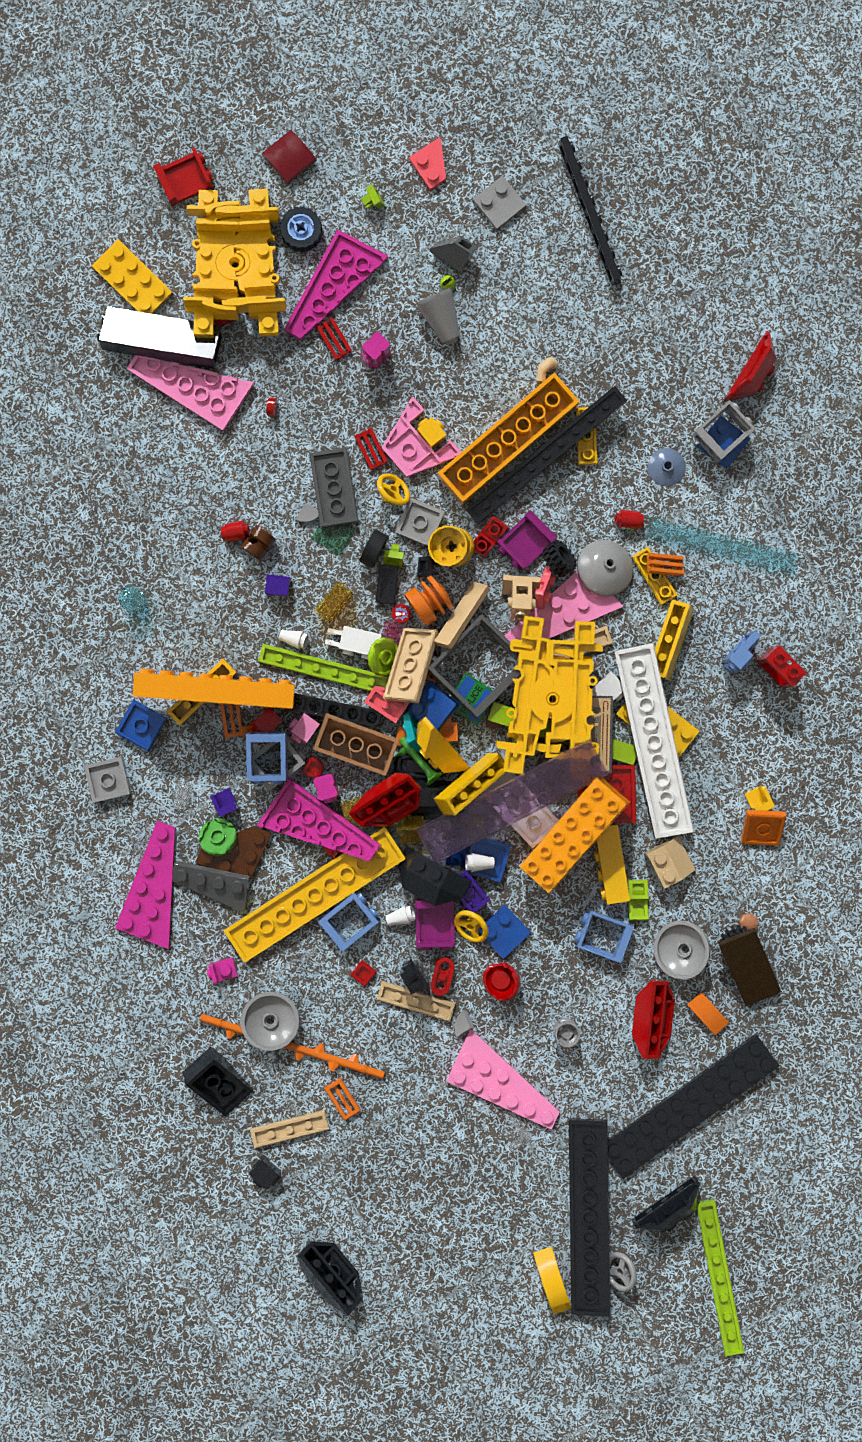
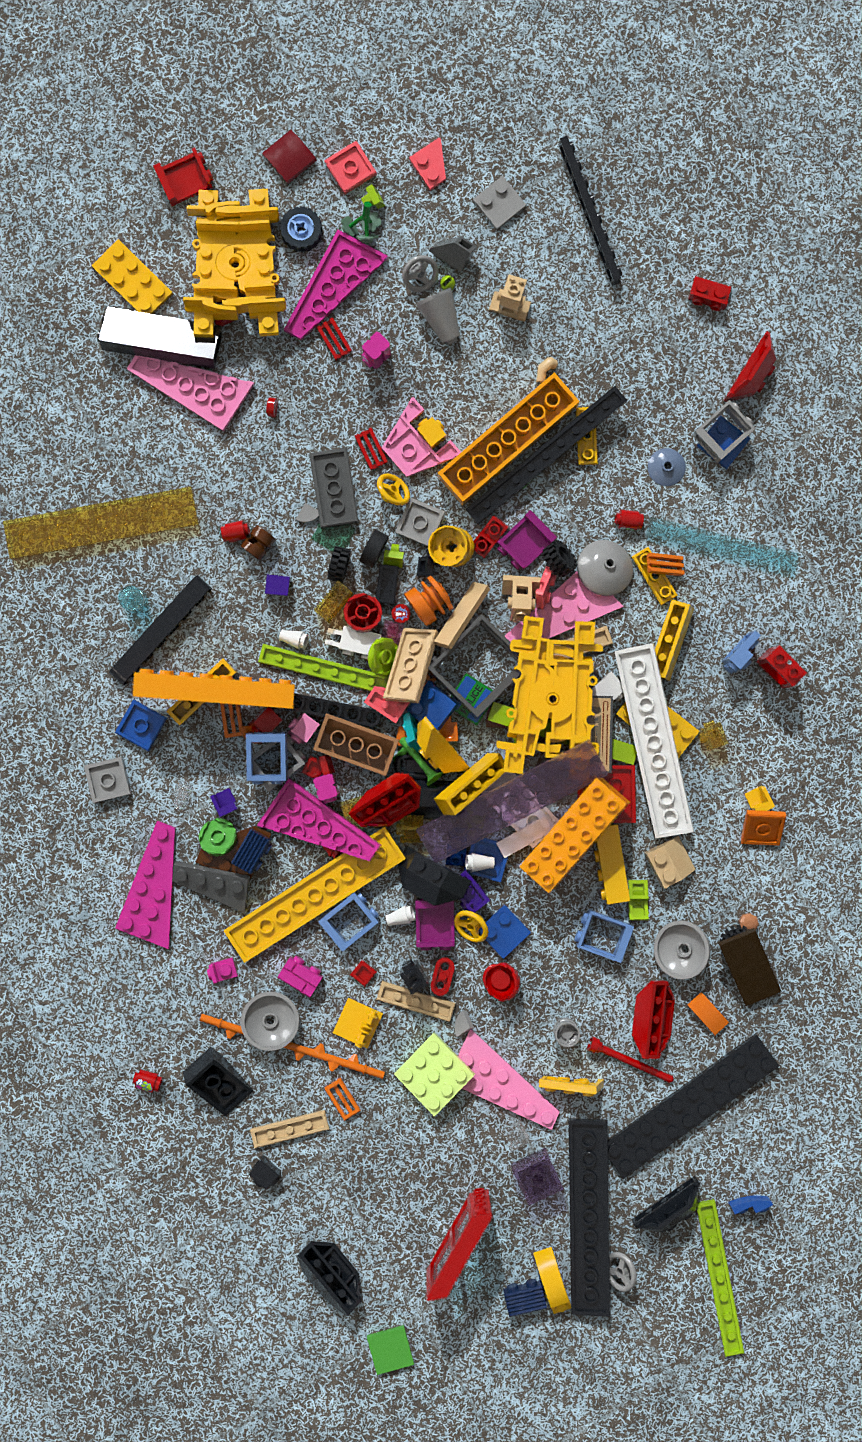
(100, 523): none -> clear yellow plate
(147, 1081): none -> red brick
(156, 633): none -> black beam
(252, 851): none -> dark blue brick
(300, 976): none -> dark pink brick
(326, 764): none -> red tile
(338, 564): none -> black tyre
(350, 167): none -> coral plate
(357, 1023): none -> yellow hinge
(362, 613): none -> red cylinder
(369, 223): none -> sand green plant
(390, 1349): none -> bright green tile
(415, 266): none -> light grey piece
(434, 1074): none -> yellowish green plate
(458, 1244): none -> red window
(510, 299): none -> tan tile
(524, 837): none -> white sticker
(524, 1297): none -> dark blue brick
(537, 1176): none -> clear purple brick
(563, 1083): none -> yellow wing
(597, 1046): none -> red piece
(709, 293): none -> red bracket
(712, 735): none -> clear yellow brick
(757, 1202): none -> blue slope

